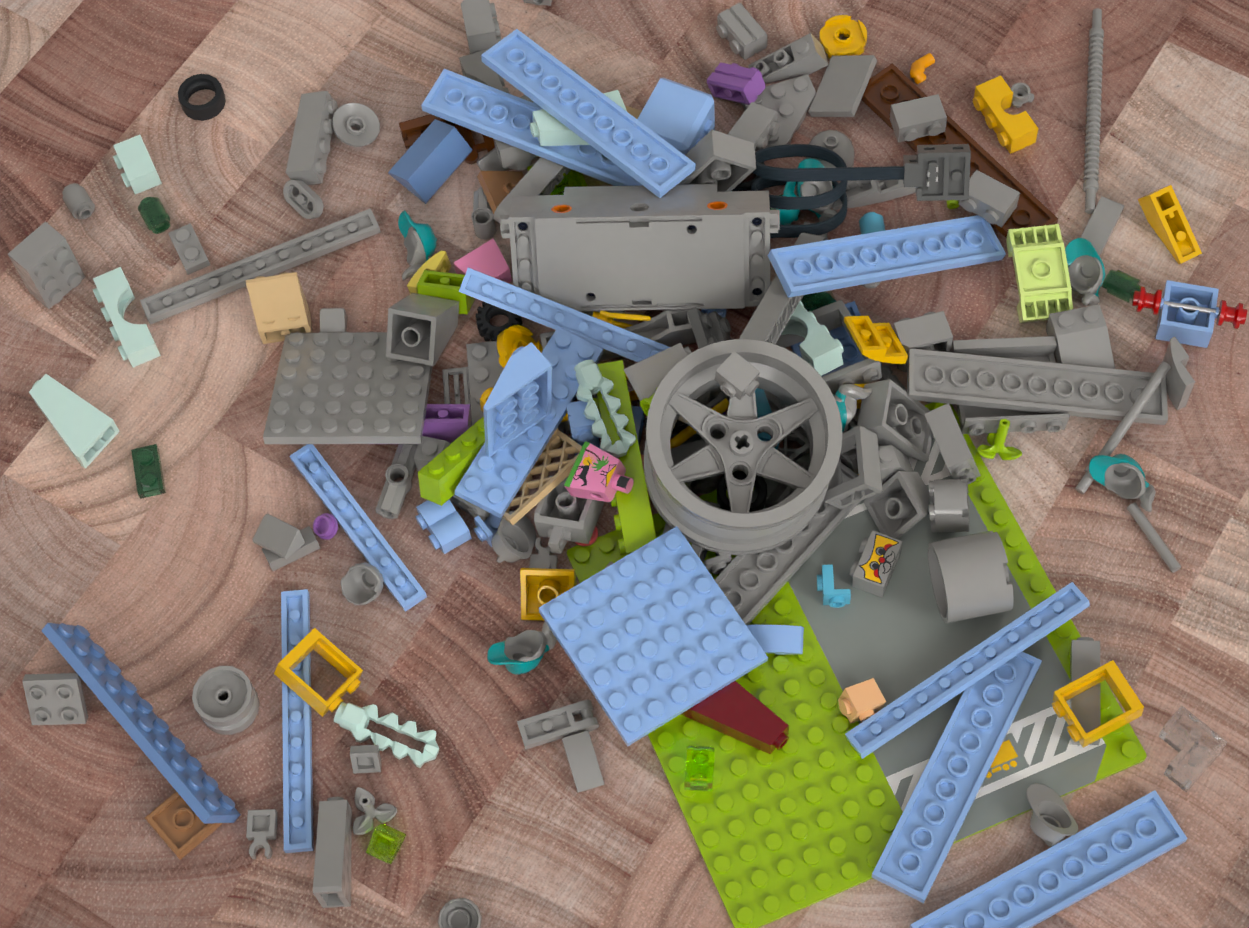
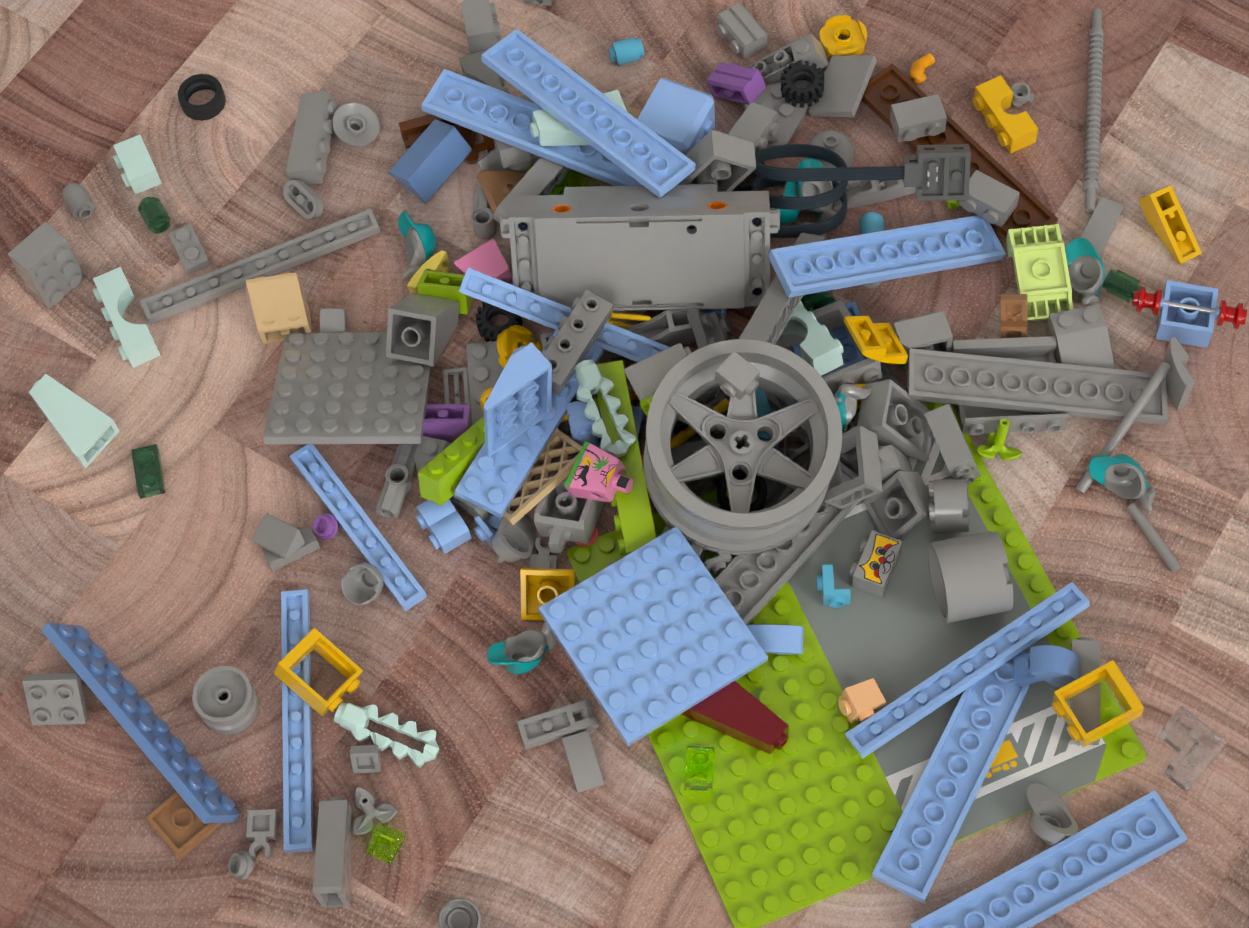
(240, 865): none -> light grey plate
(576, 337): none -> light grey brick
(626, 51): none -> medium azure brick
(802, 95): none -> black tyre
(1014, 315): none -> medium nougat slope
(1047, 663): none -> medium blue brick

